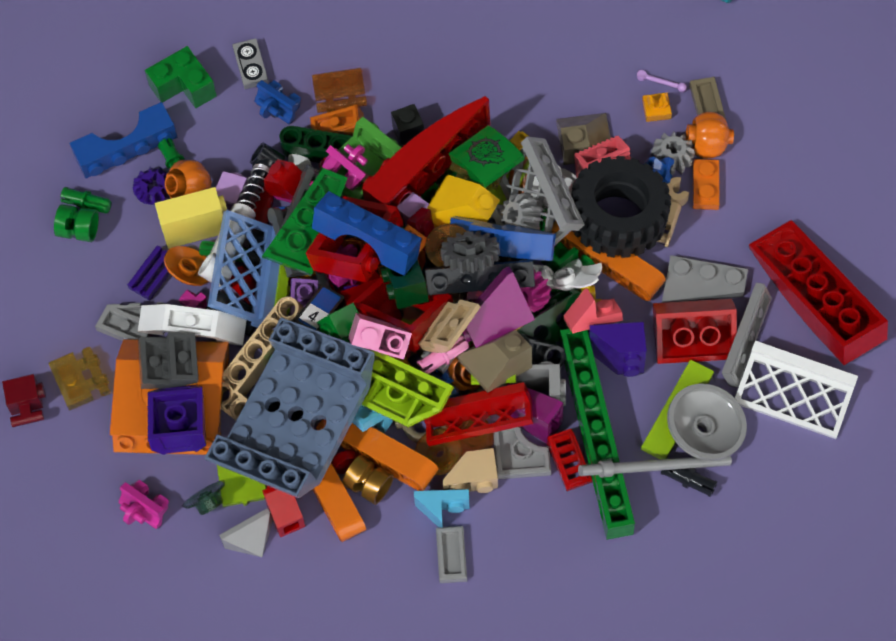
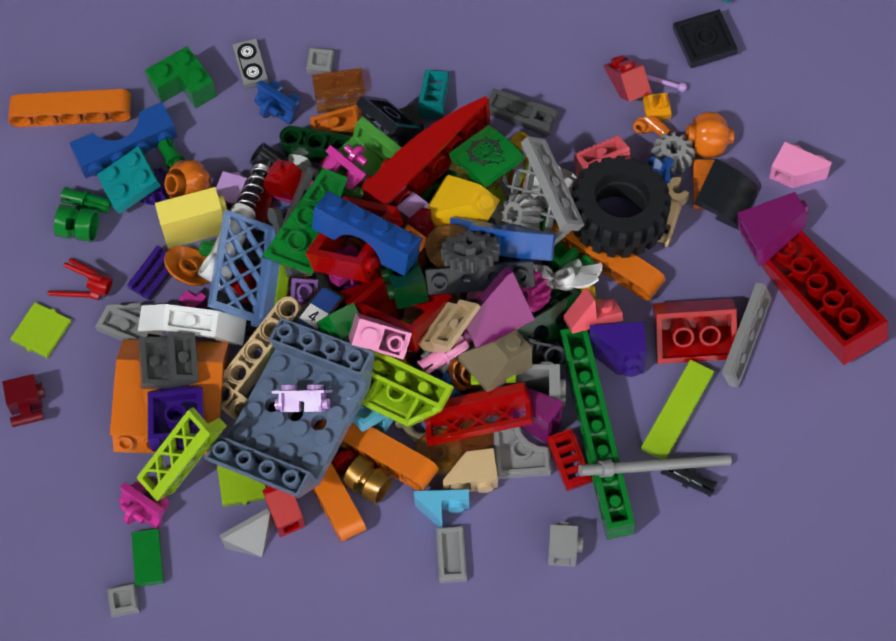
(40, 330): none -> lime piece
(69, 108): none -> orange beam
(72, 382): clear yellow plate -> none
(97, 282): none -> red plant
(123, 600): none -> light grey tile
(128, 180): none -> teal plate
(147, 557): none -> green tile
(187, 459): none -> lime fence
(206, 499): piece -> none
(313, 398): none -> hinge
(320, 61): none -> light grey tile
(388, 116): none -> black plate
(433, 108): none -> teal slope
(522, 112): none -> dark grey plate
(564, 544): none -> light grey brick
(580, 133): dark tan slope -> none
(628, 78): none -> red slope
(650, 124): none -> orange arm
(698, 280): light grey wing -> none
(705, 38): none -> black plate
(706, 96): dark tan tile -> none
(713, 411): light grey dish -> none
(726, 193): none -> black slope
(772, 225): none -> magenta slope
(798, 167): none -> bright pink slope
(803, 368): white fence -> none

